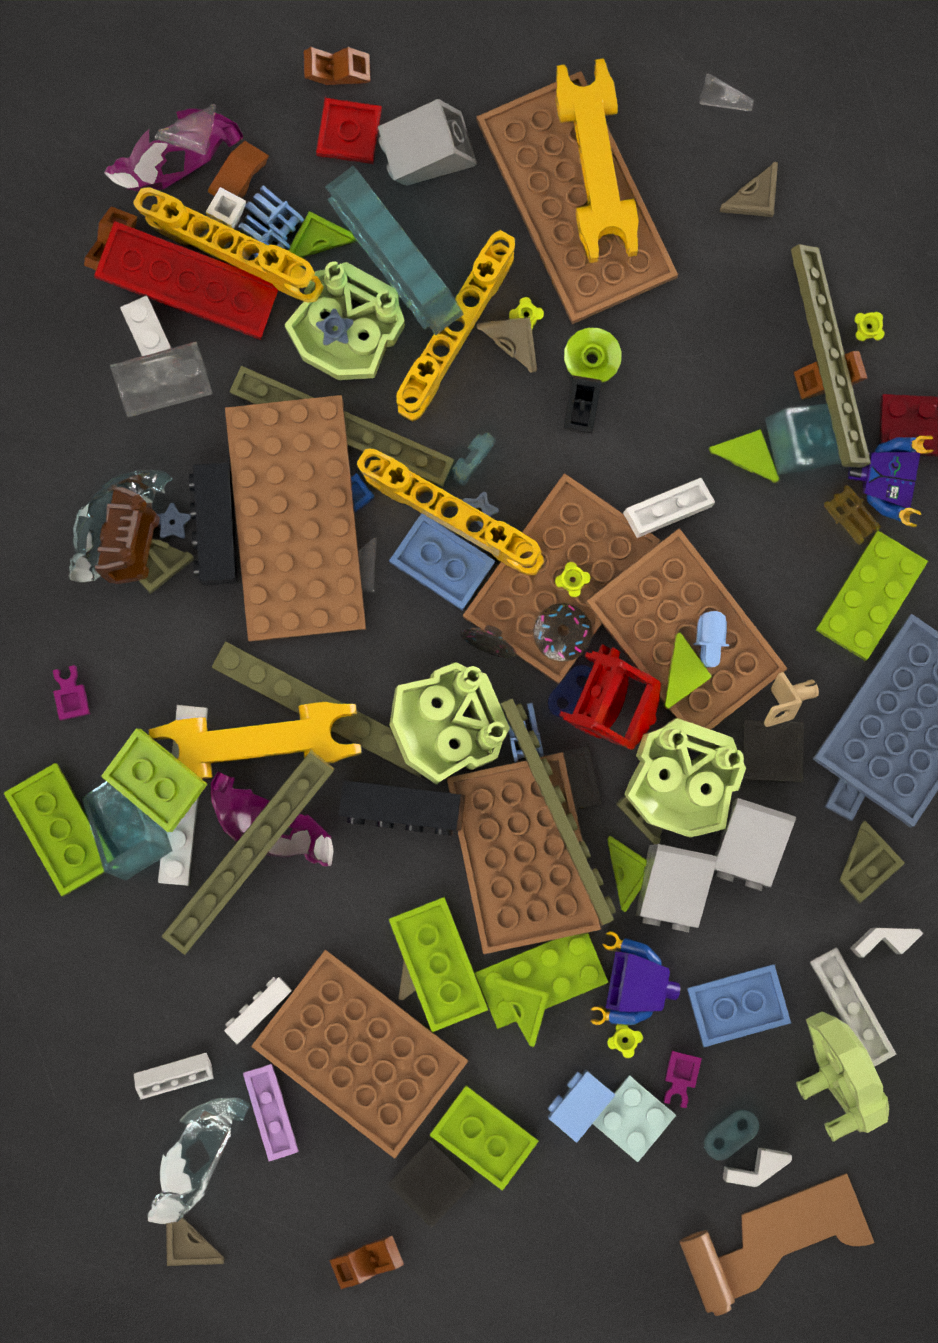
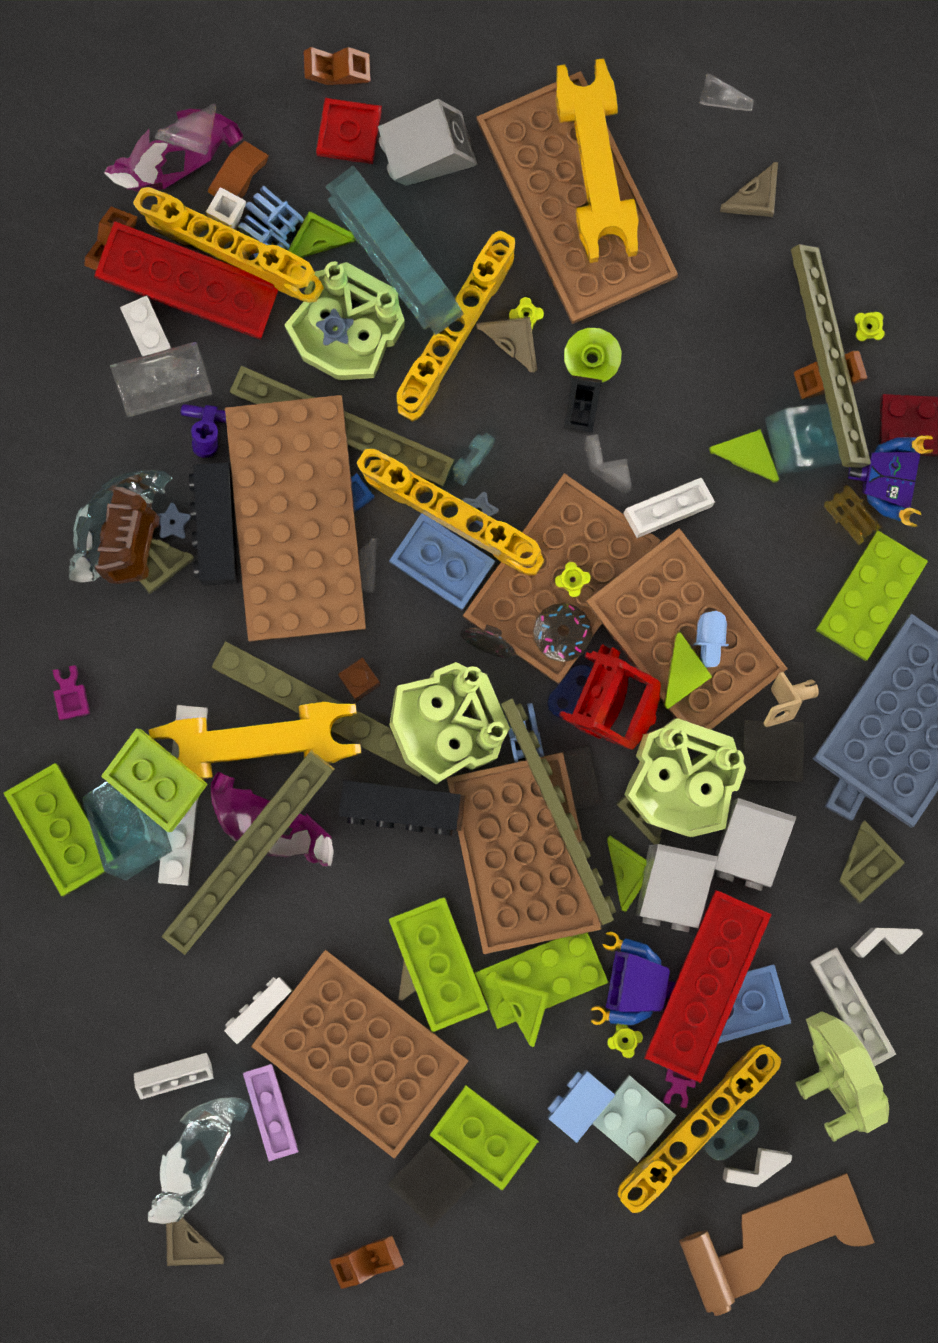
(205, 431): none -> dark purple piece
(359, 679): none -> reddish brown brick
(613, 472): none -> clear slope
(669, 1166): none -> yellow piece
(707, 986): none -> red plate

